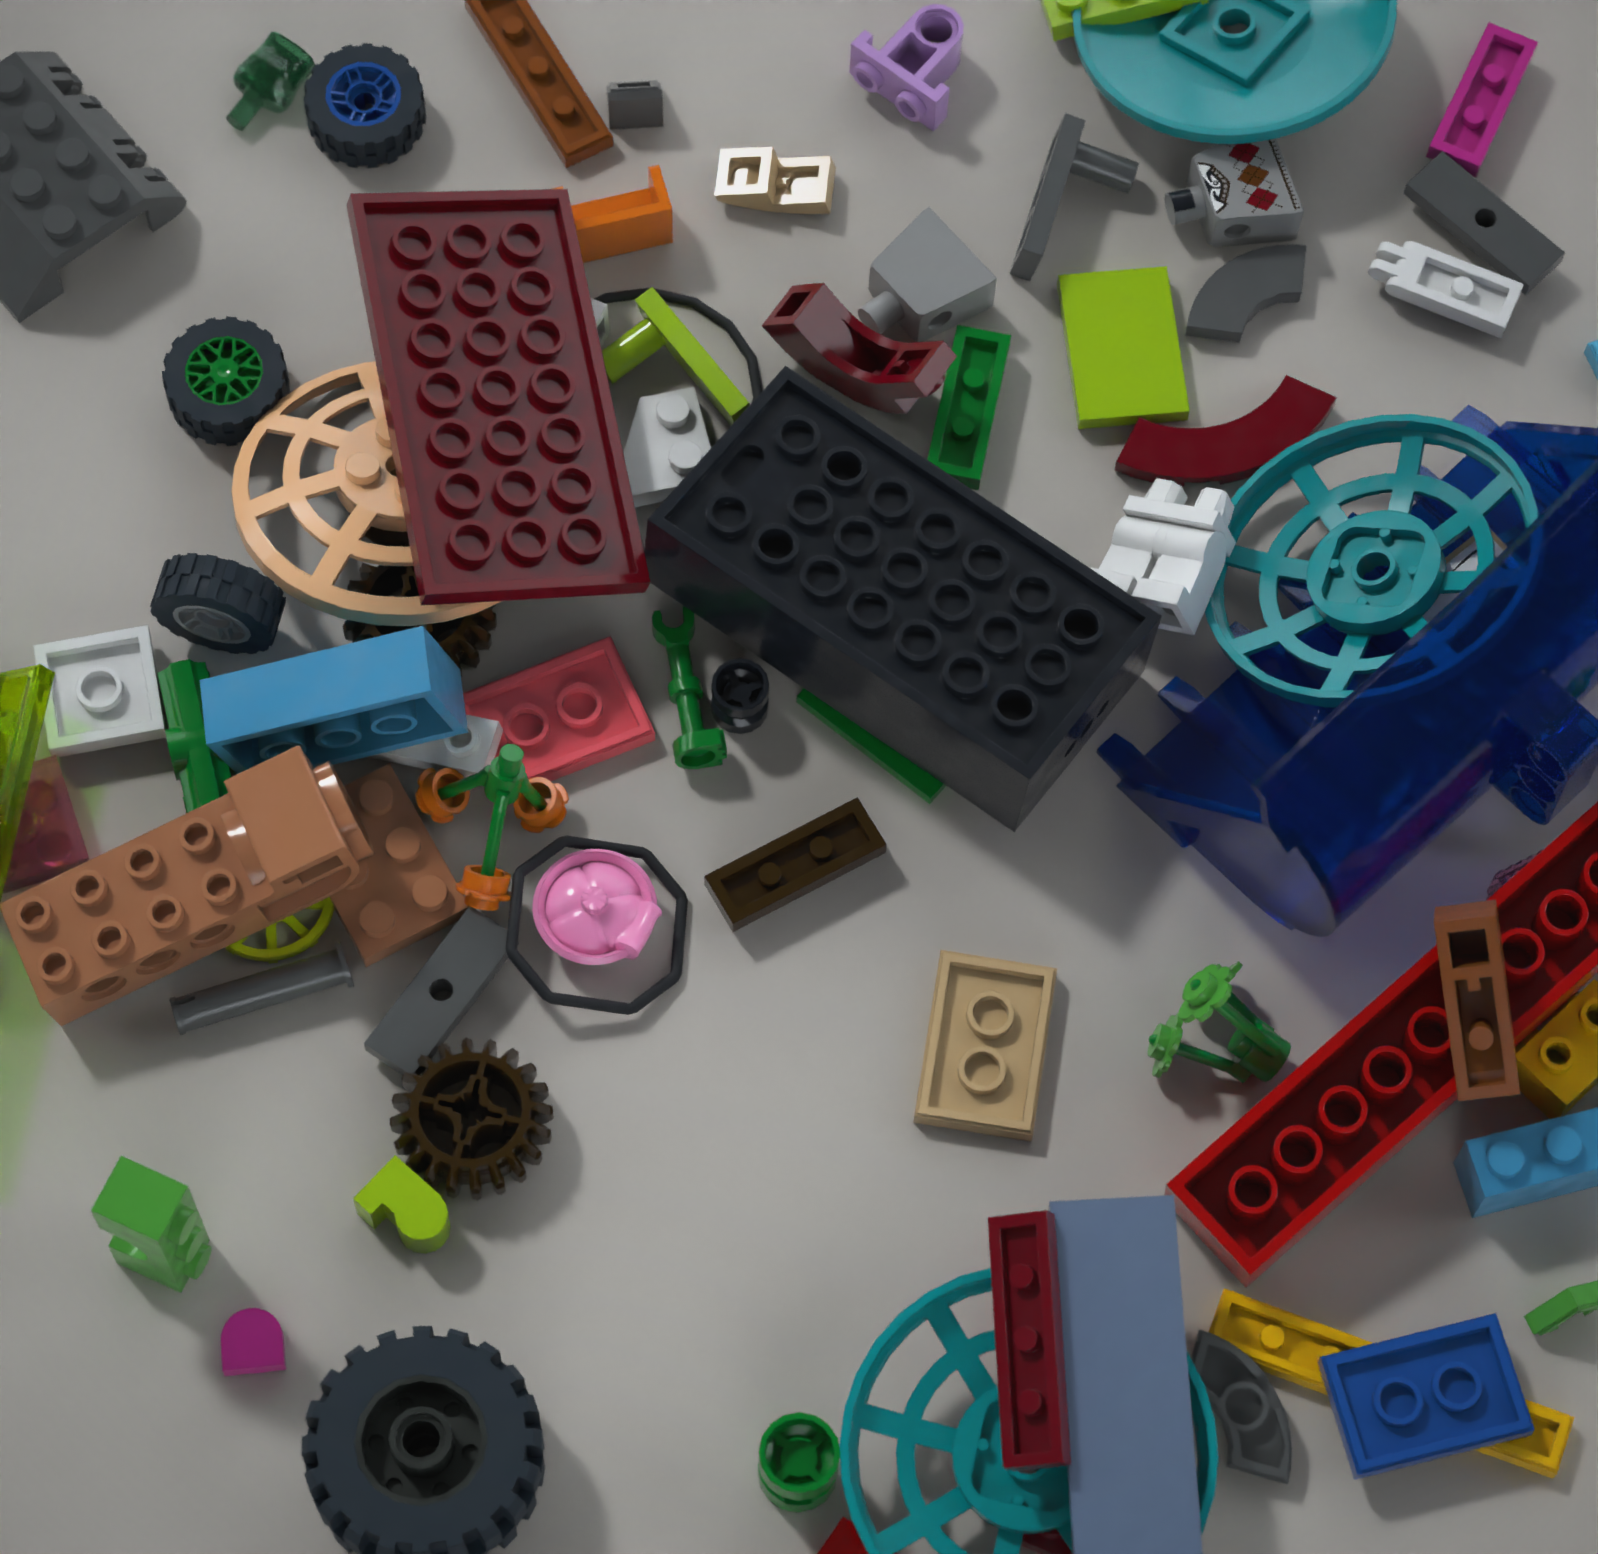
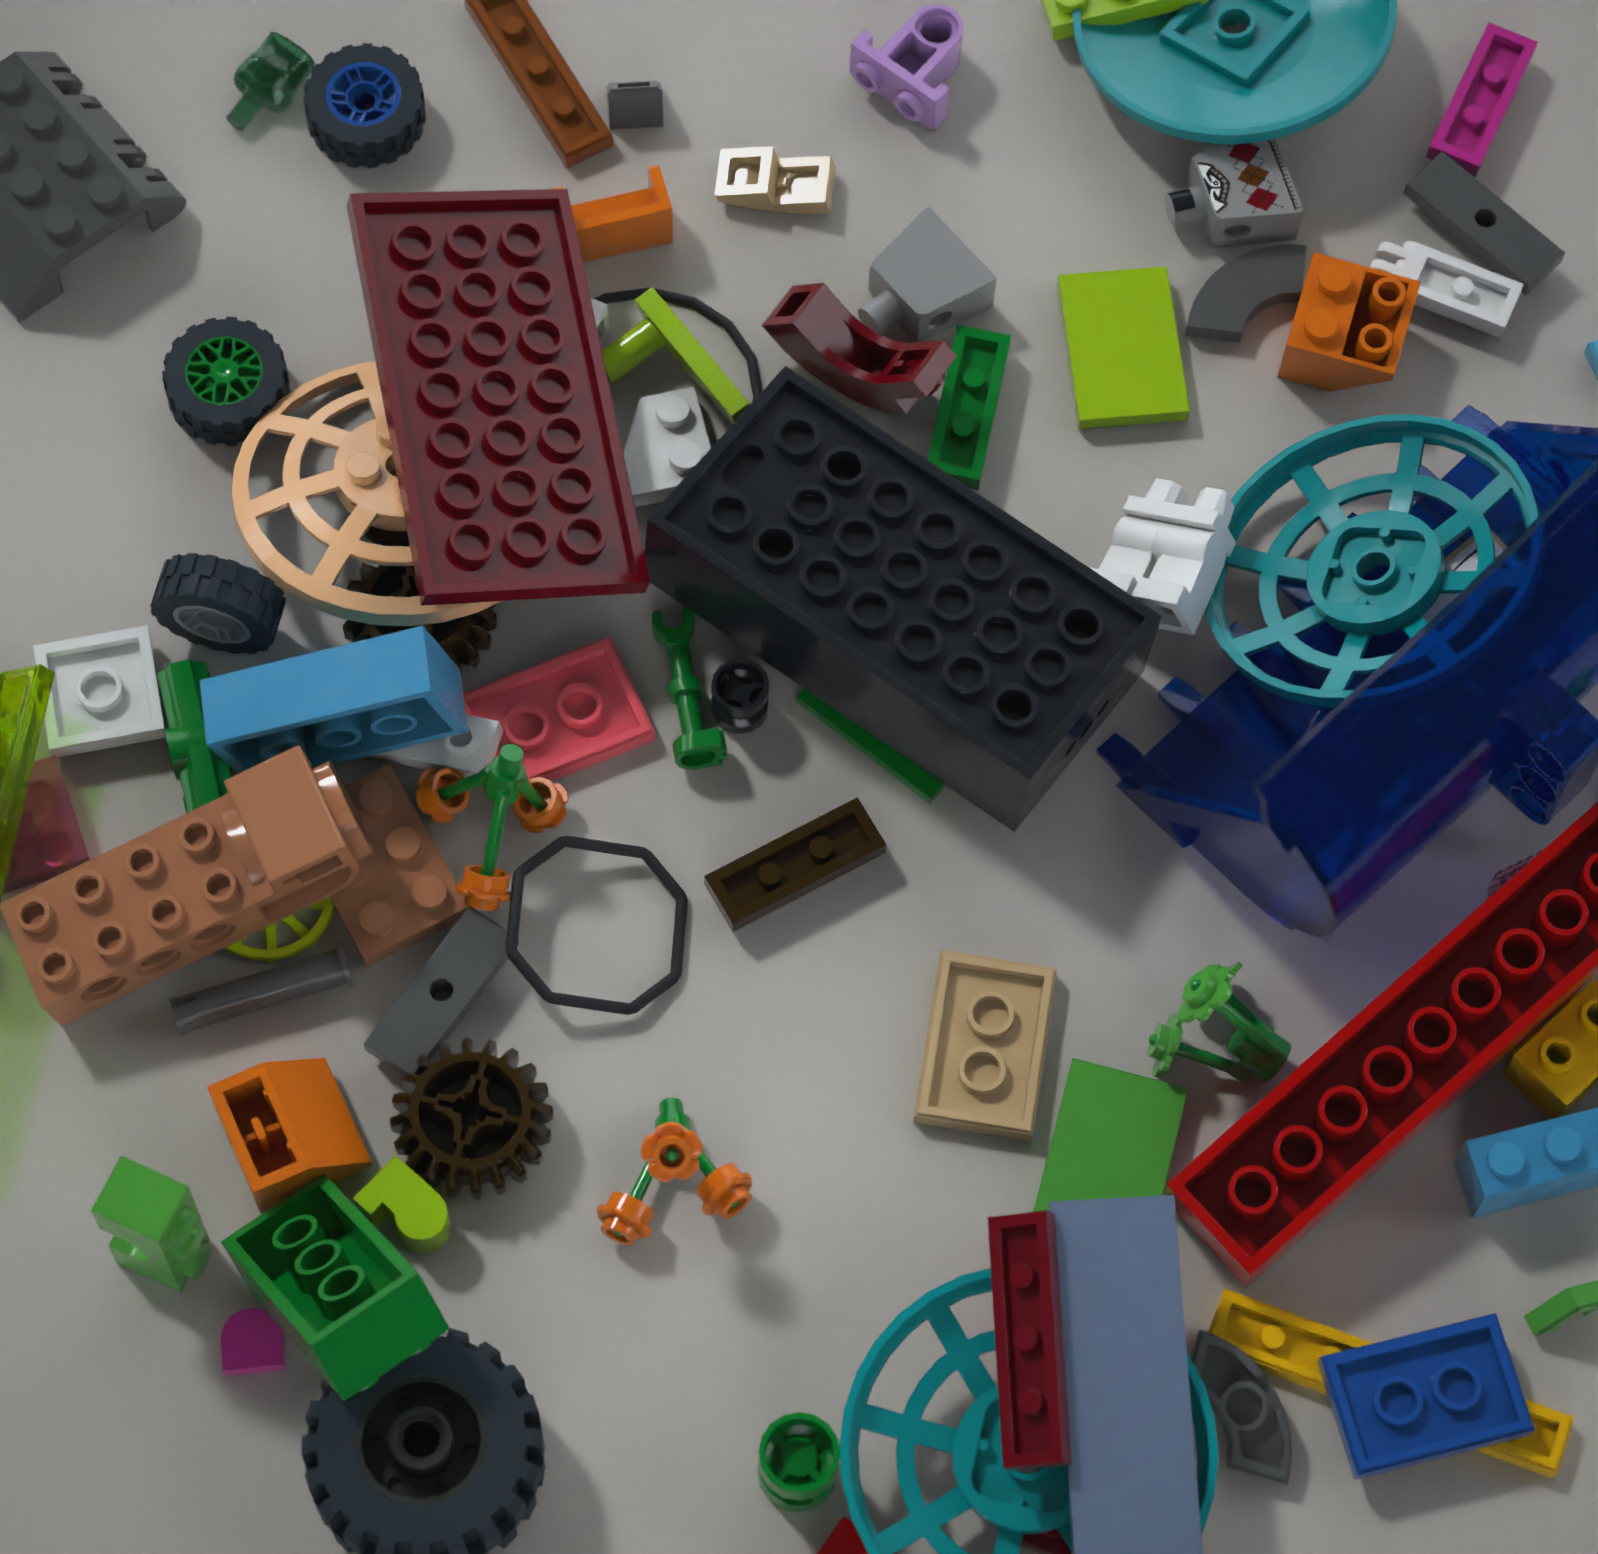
(288, 1127): none -> orange slope
(335, 1286): none -> green brick
(595, 907): bright pink piece -> none
(670, 1154): none -> orange plant
(1066, 156): dark grey piece -> none
(1111, 1136): none -> bright green tile
(1229, 449): dark red tile -> none
(1347, 325): none -> orange slope
(1476, 1000): dark orange slope -> none

